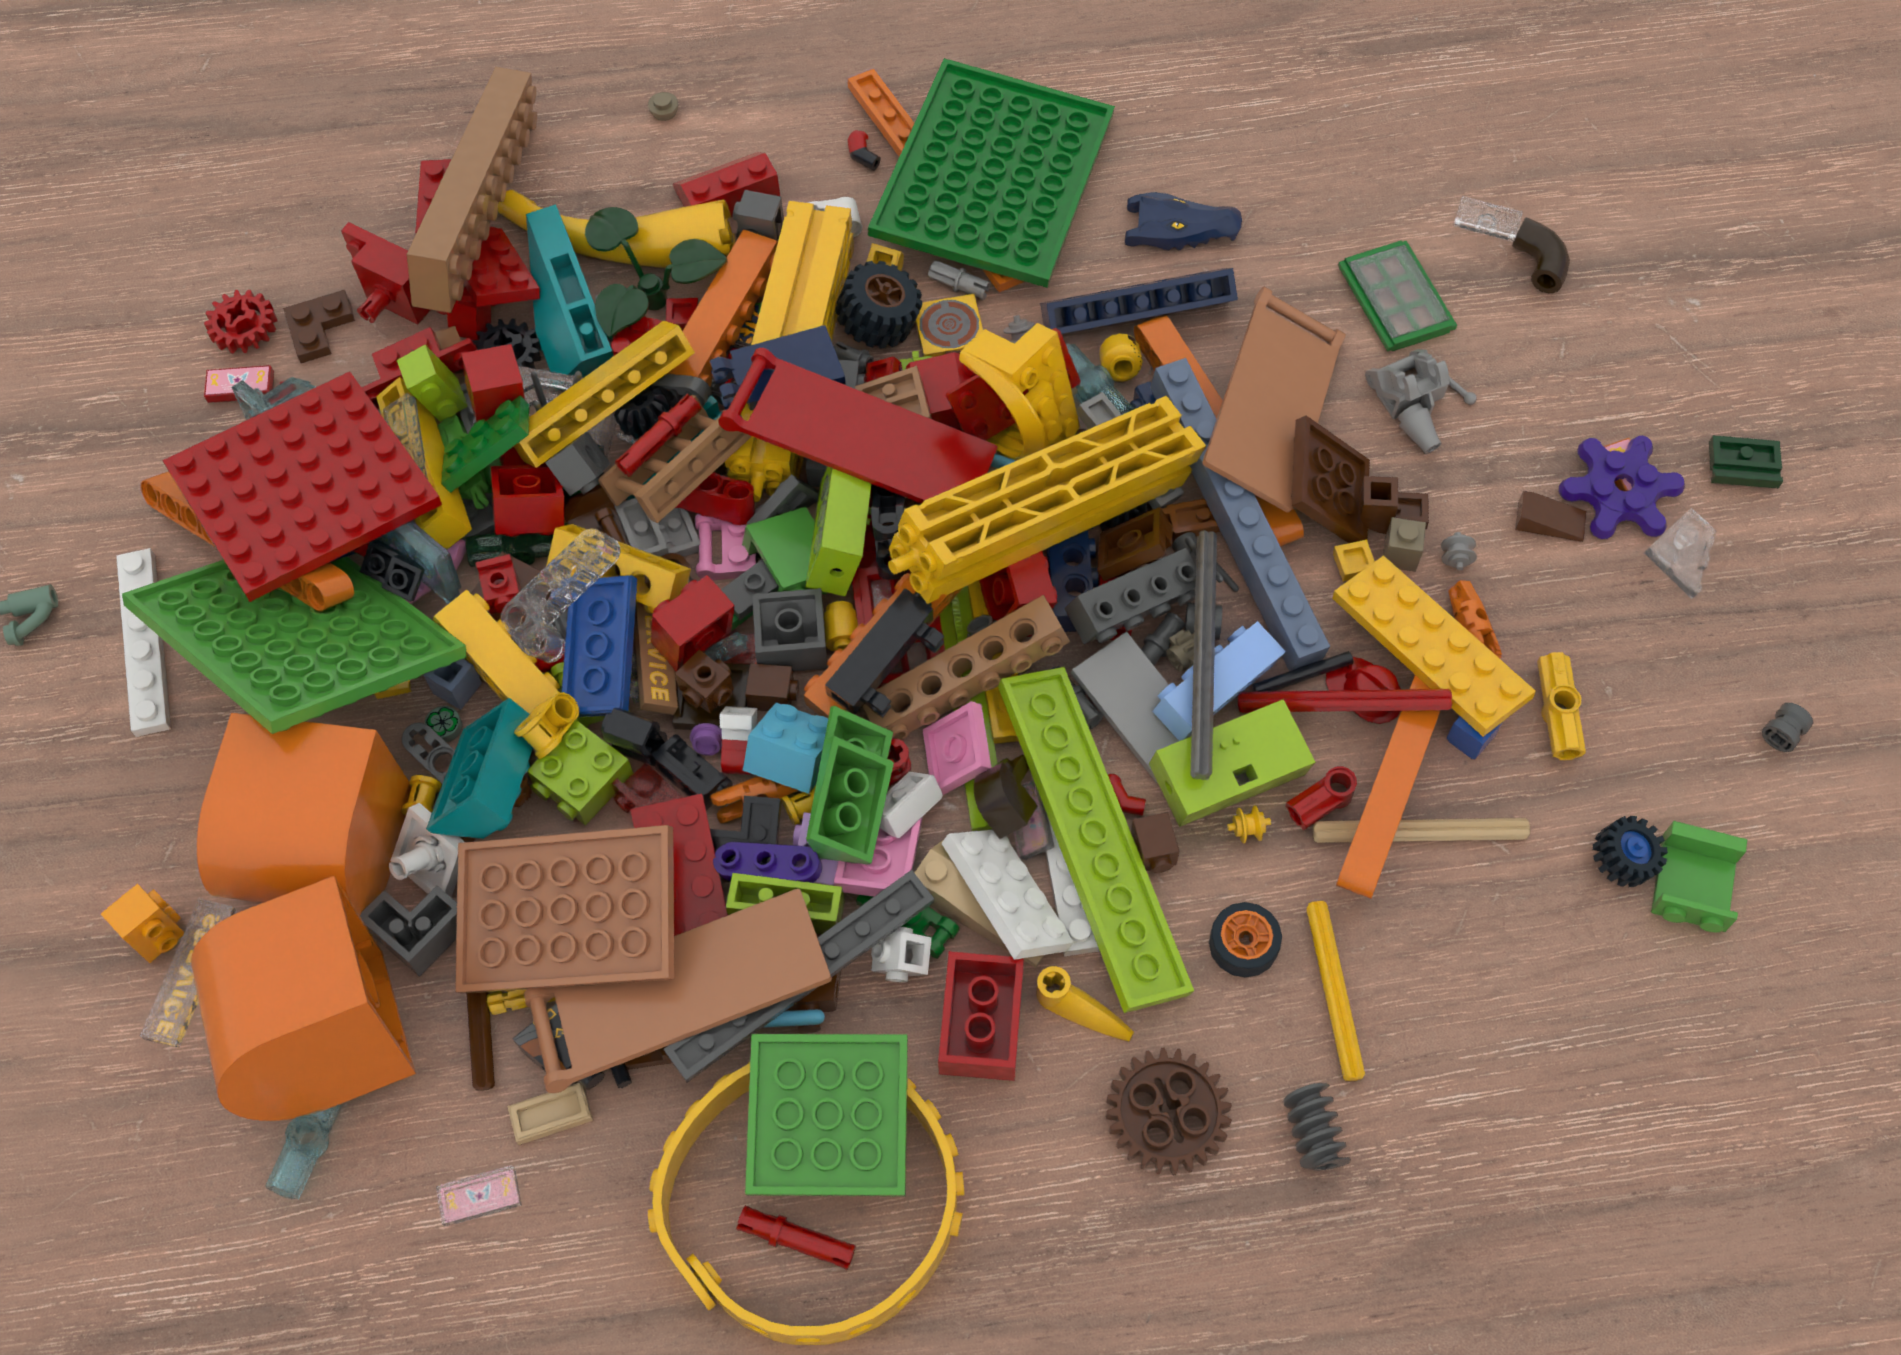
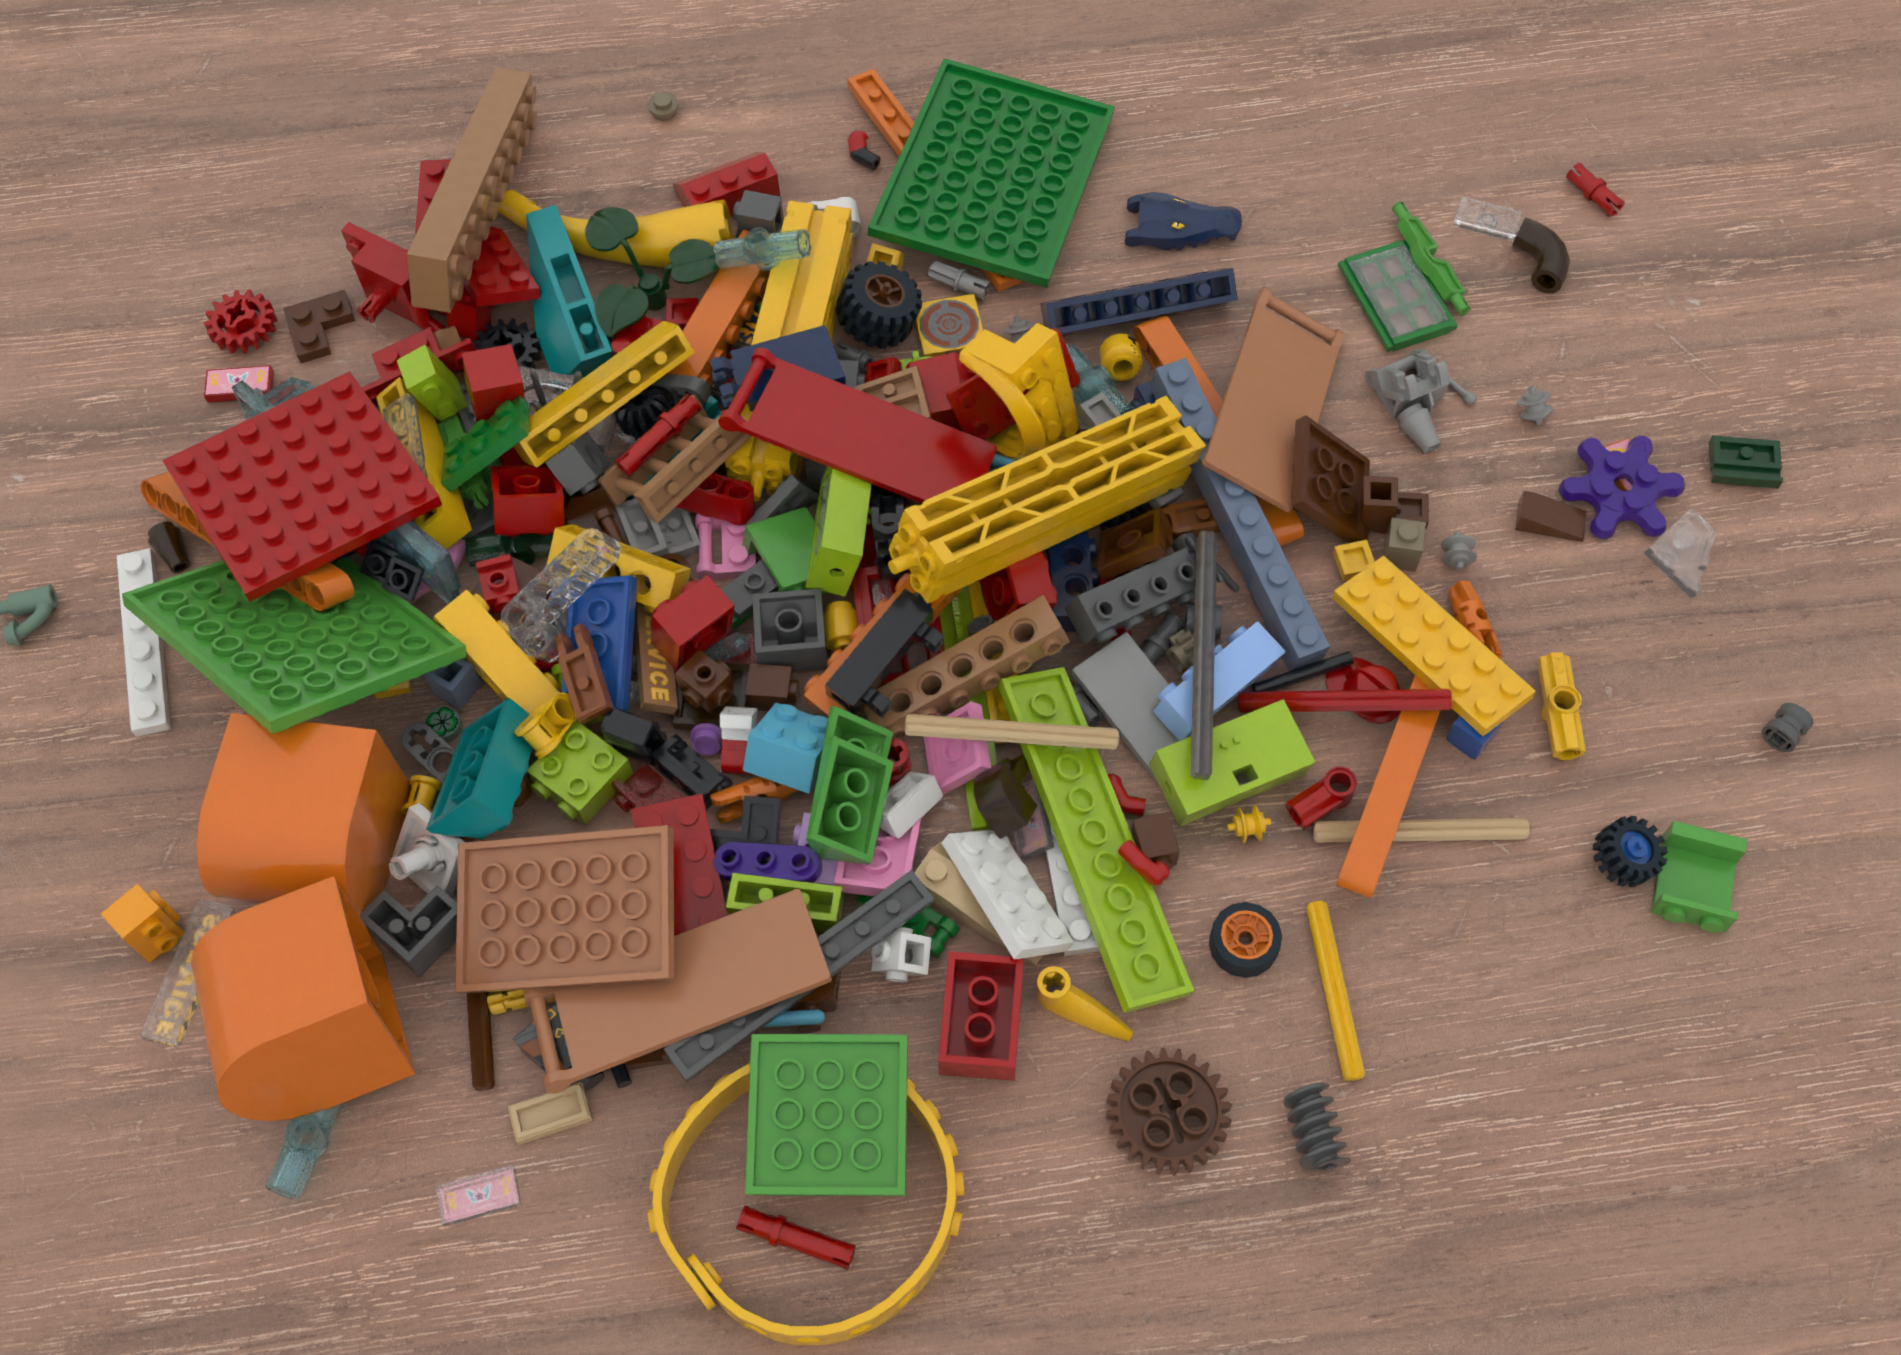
(169, 545): none -> dark brown cone
(423, 319): none -> red arm
(583, 675): none -> dark orange hinge
(762, 248): none -> clear light blue piece
(798, 805): yellow bush -> none
(1011, 731): none -> tan axle
(1151, 872): none -> red arm
(1422, 251): none -> bright green piece
(1535, 405): none -> light grey wheel
(1595, 189): none -> red pin

